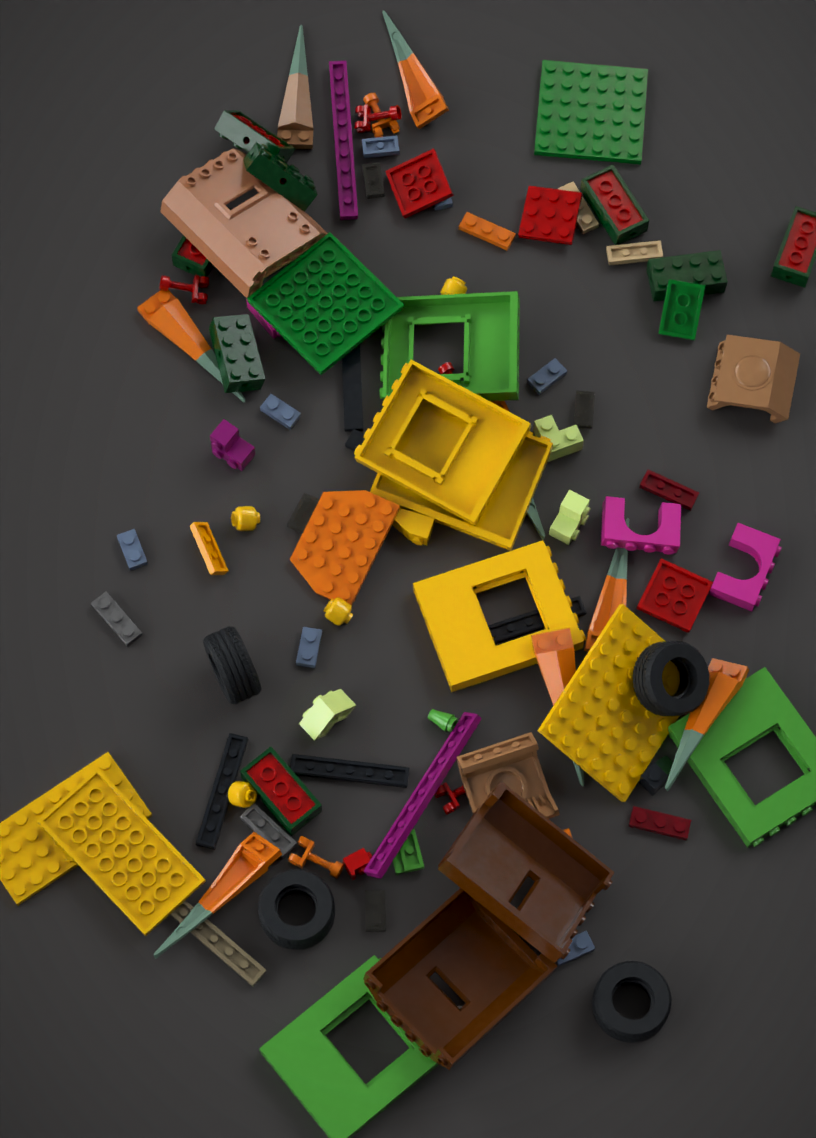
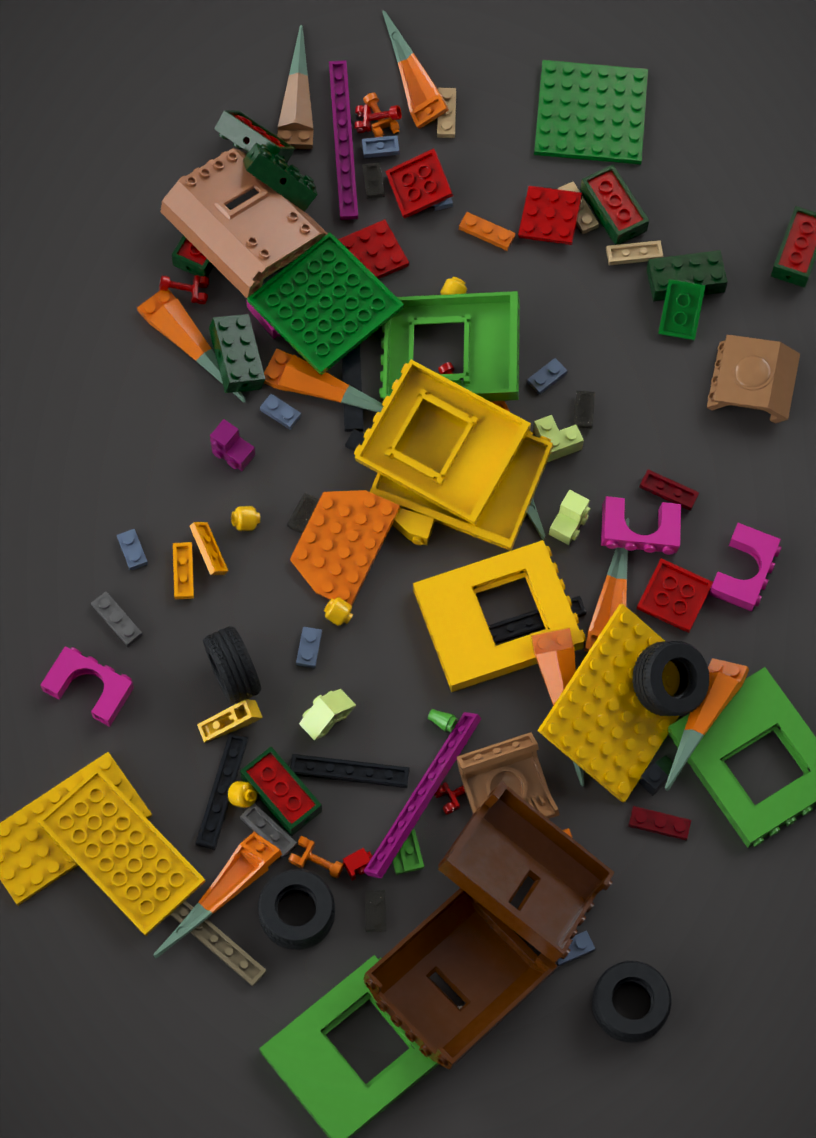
(73, 664): none -> dark pink arch
(183, 570): none -> light orange plate
(230, 720): none -> yellow slope
(296, 375): none -> orange plate
(376, 249): none -> red plate
(446, 122): none -> tan plate

